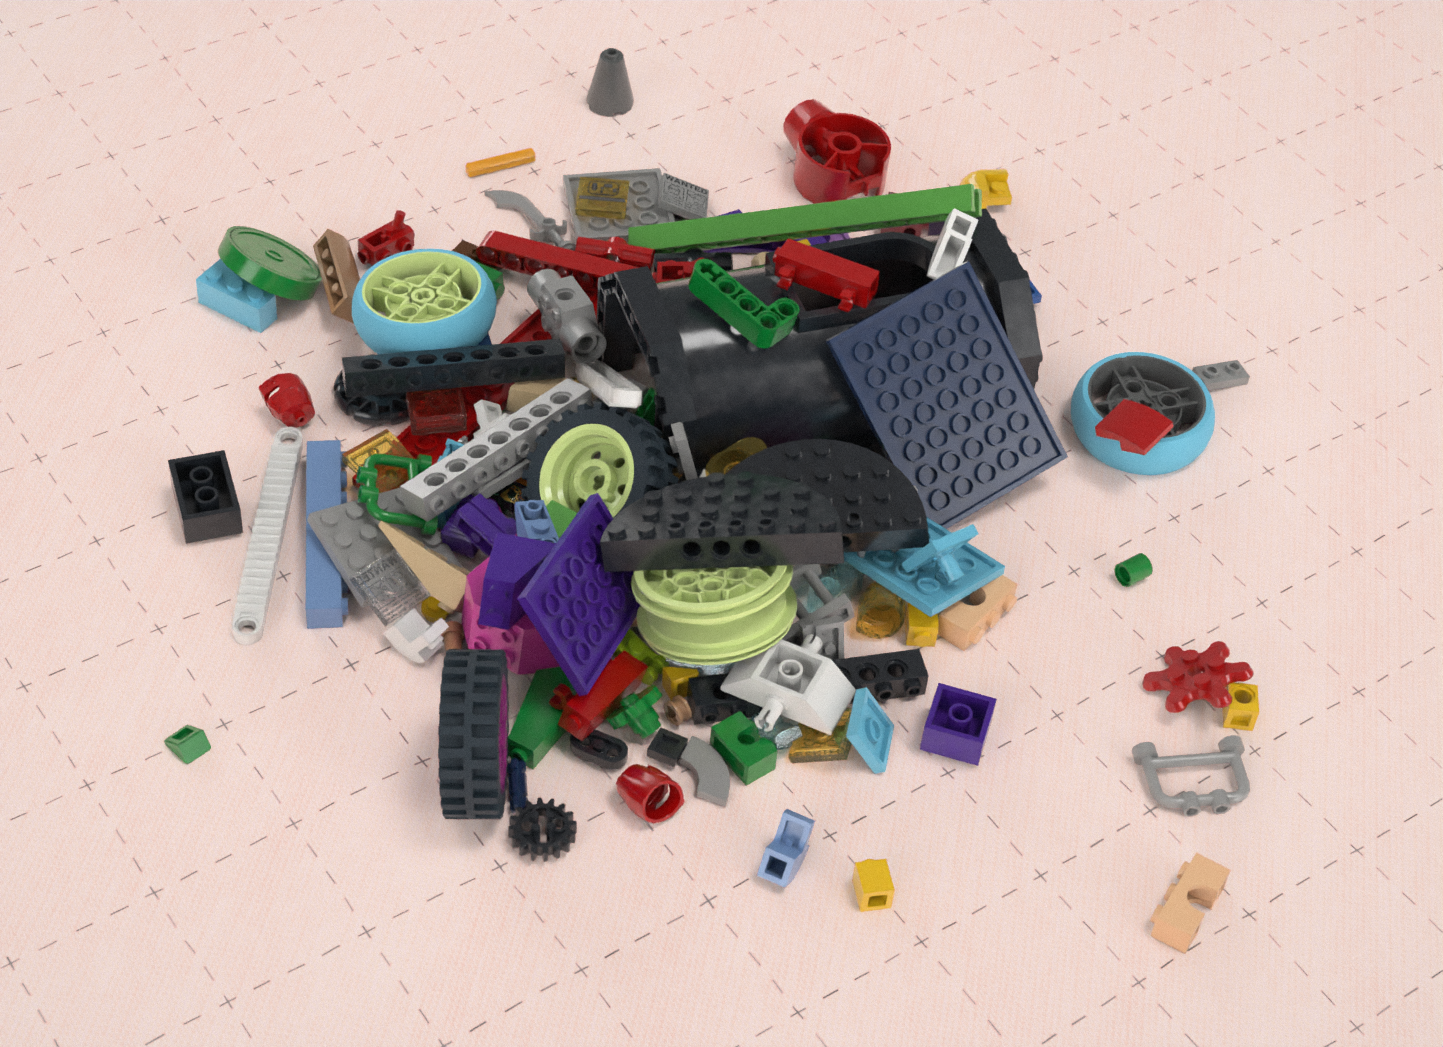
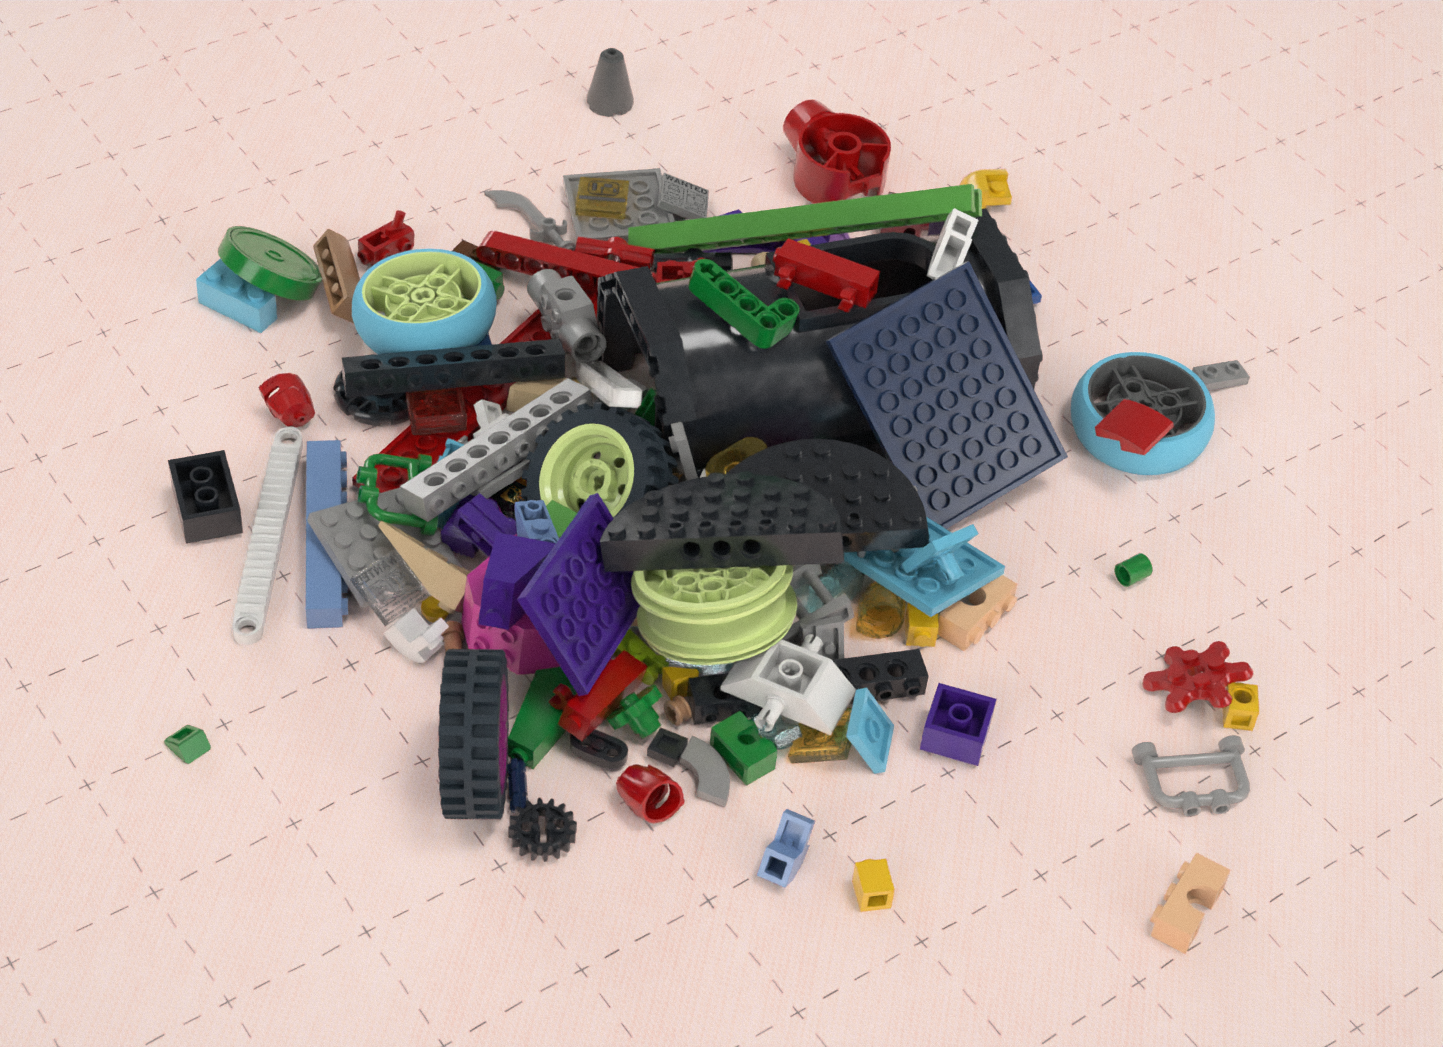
(382, 443): clear yellow slope -> none
(500, 162): light orange axle -> none

